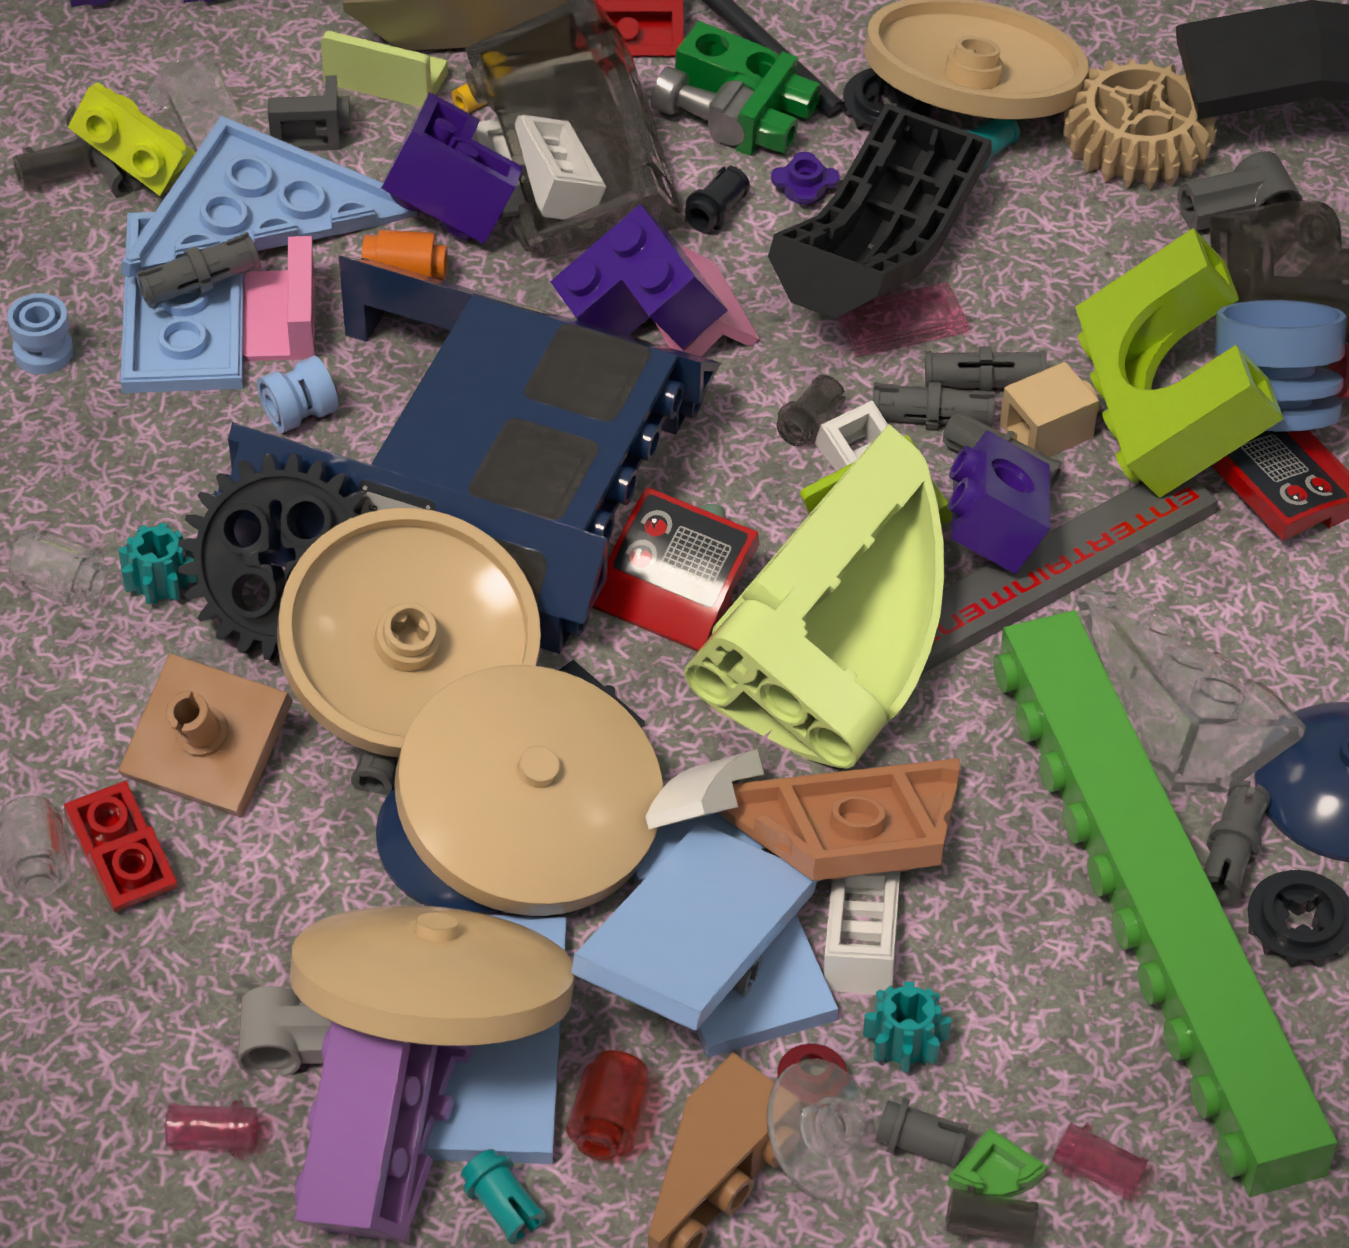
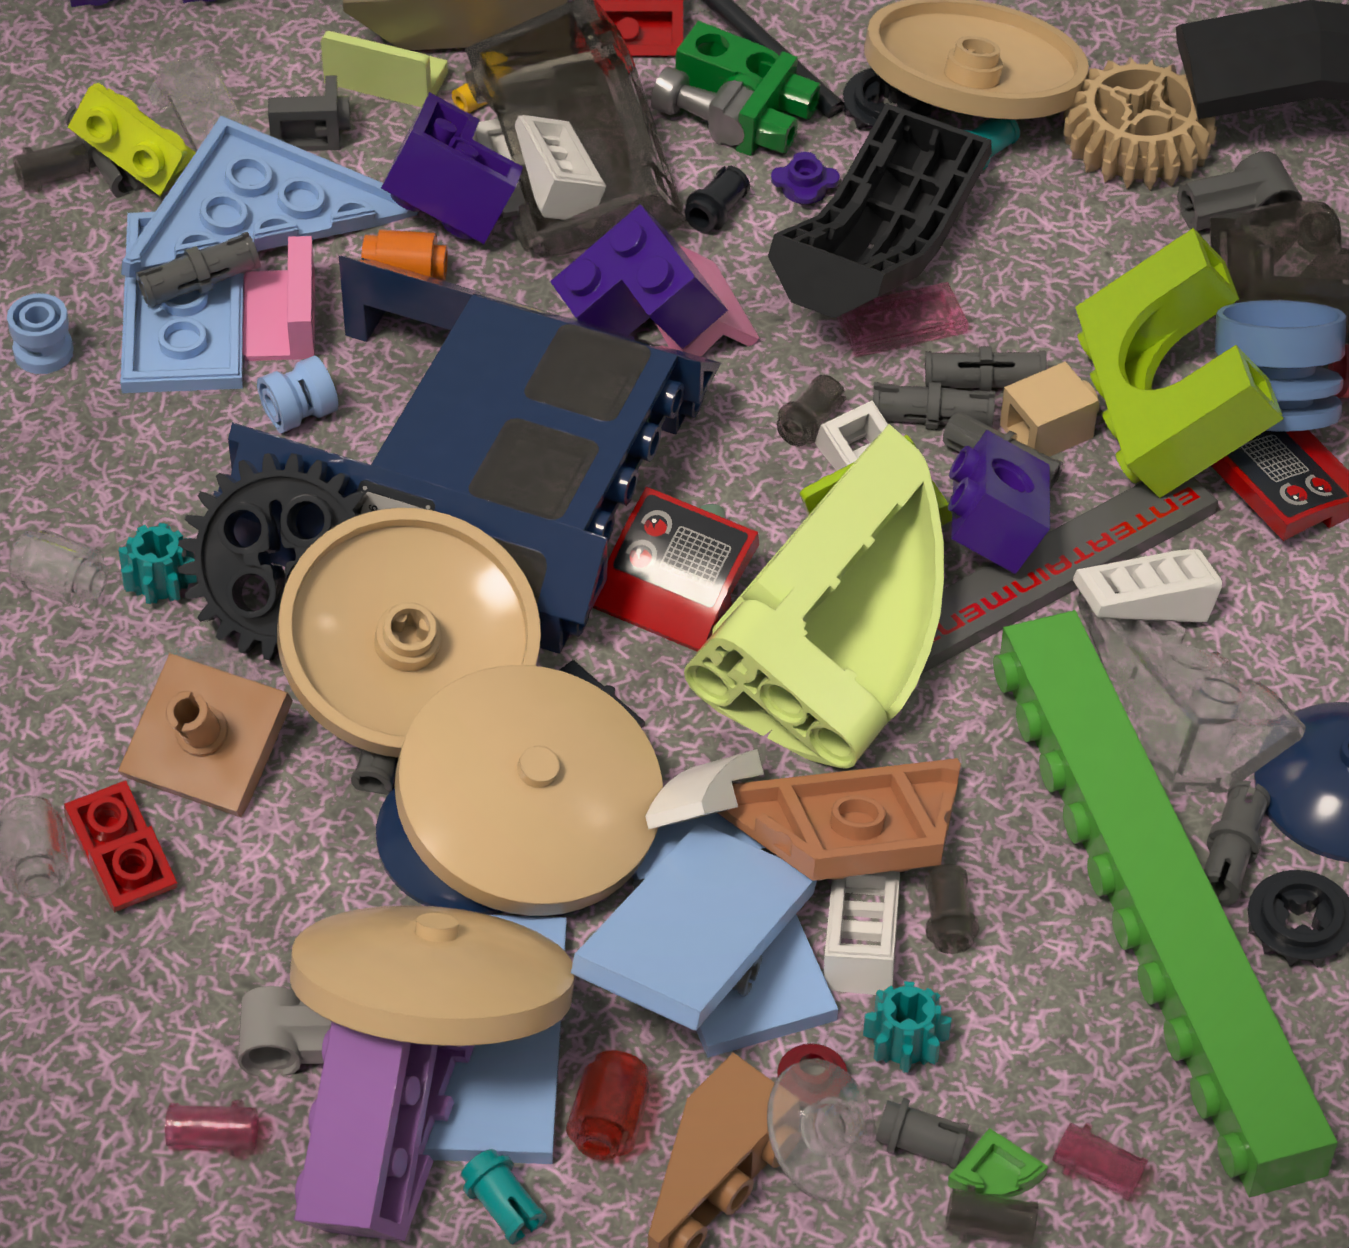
(950, 909): none -> clear smoke pin
(1152, 587): none -> white slope

